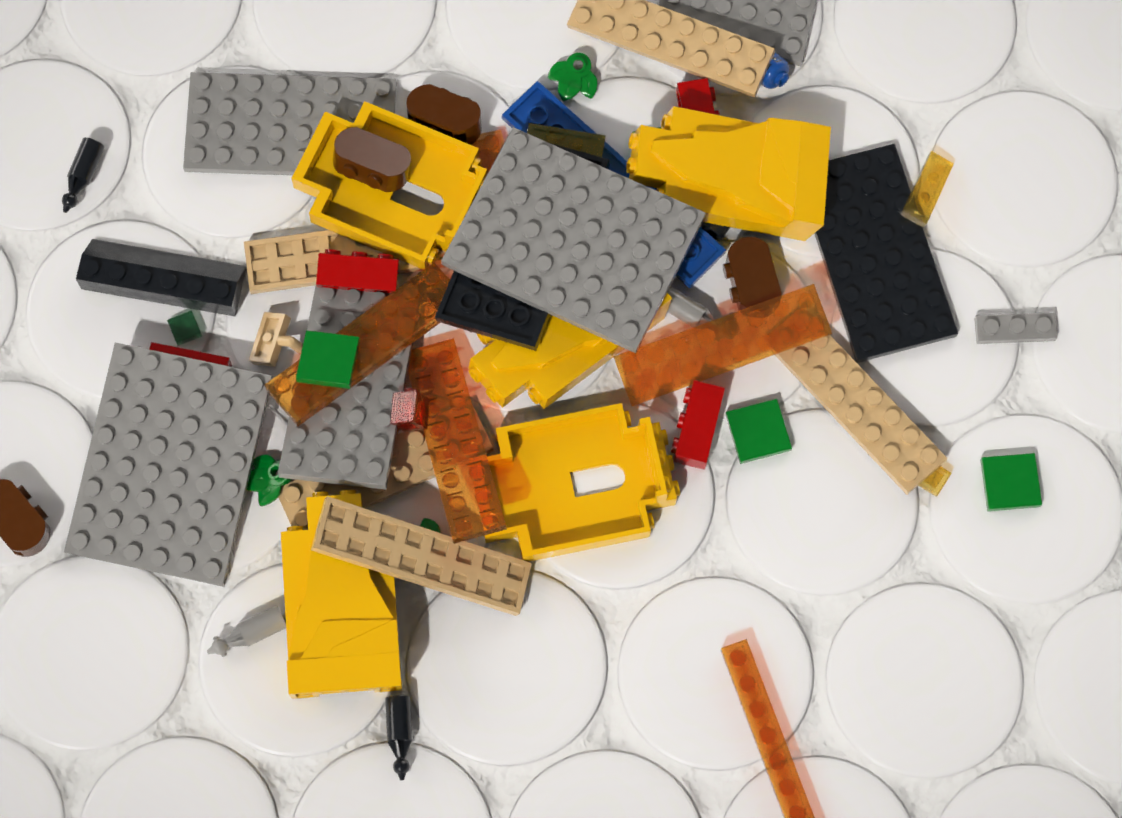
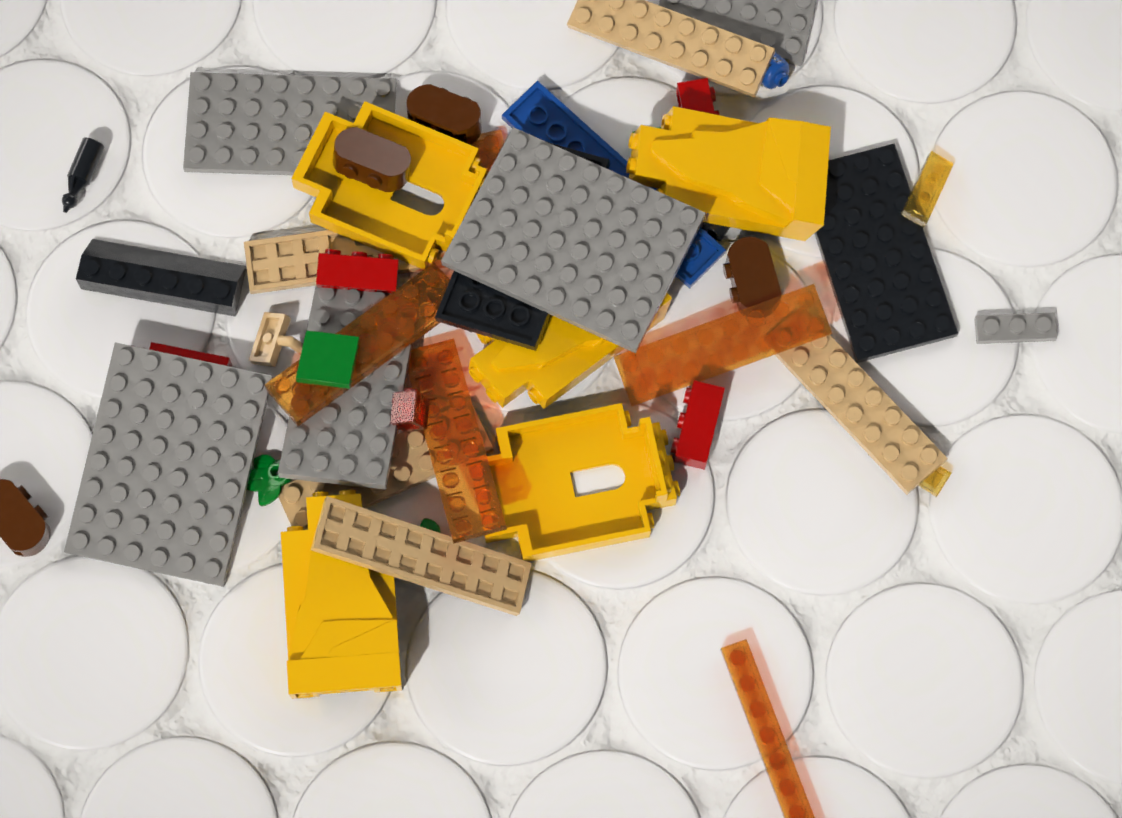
(184, 328): clear green tile -> none
(250, 631): light grey wheel -> none
(399, 731): black wheel -> none
(572, 80): green plate -> none
(572, 139): clear yellow tile -> none
(688, 309): light grey wheel -> none
(758, 431): green tile -> none
(1011, 482): green tile -> none

